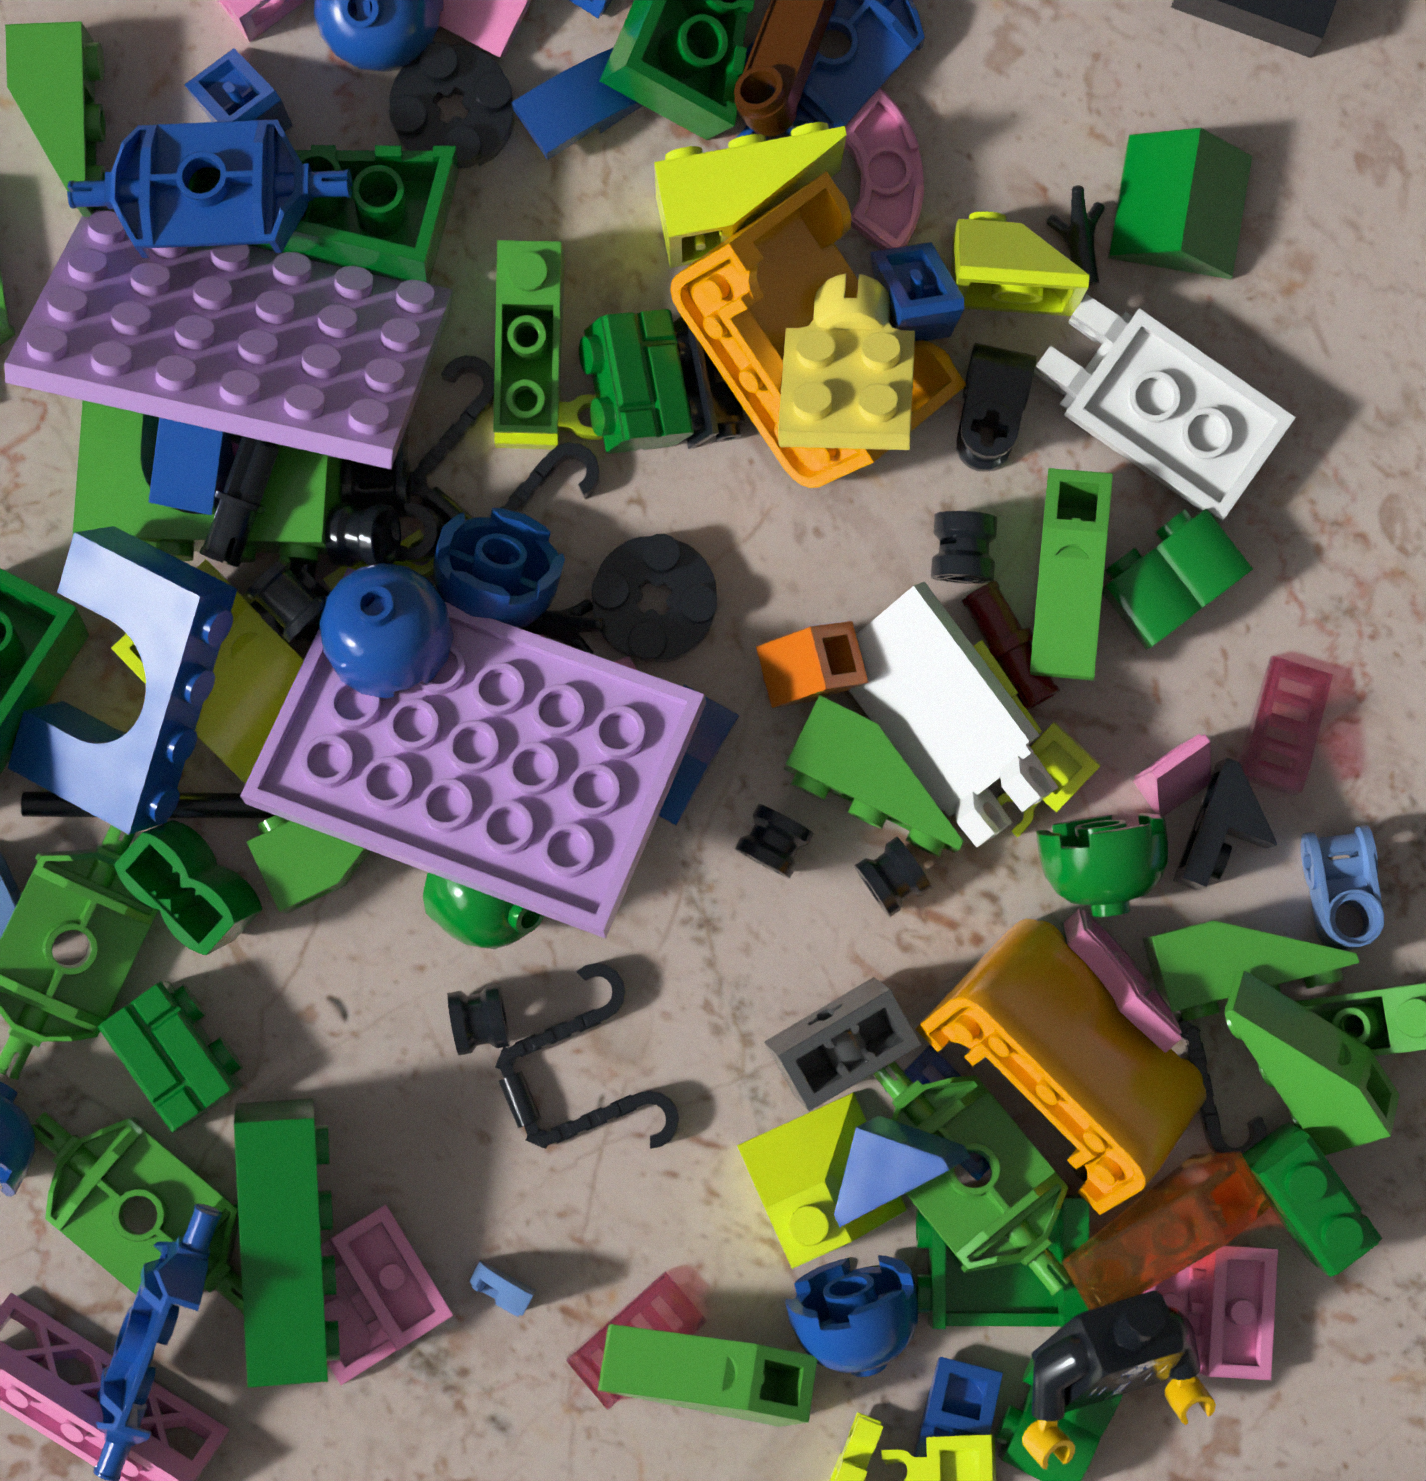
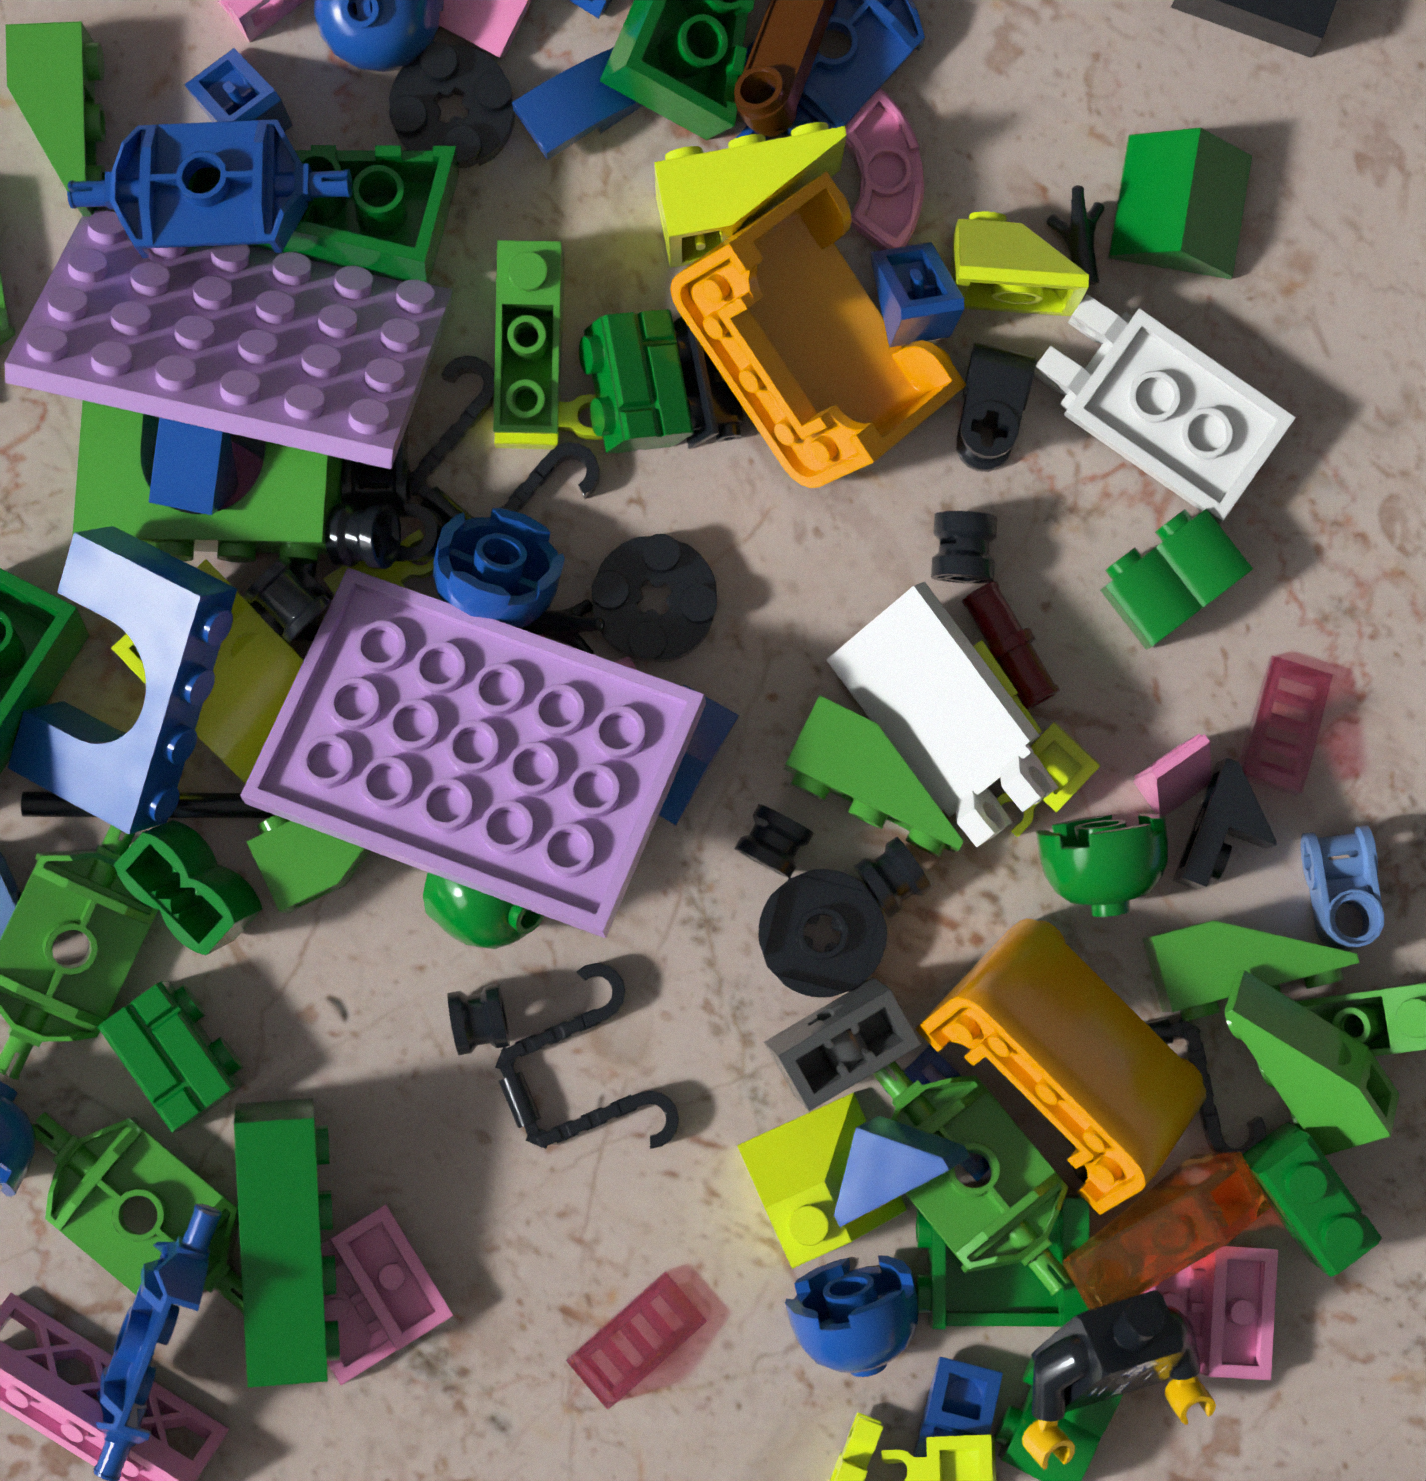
(240, 501): black axle -> none
(385, 629): blue cylinder -> none
(507, 1291): medium blue tile -> none
(709, 1375): bright green slope -> none
(812, 664): orange brick -> none
(847, 373): light yellow plate -> none
(853, 914): none -> black plate
(1071, 574): bright green slope -> none
(1122, 979): bright pink tile -> none

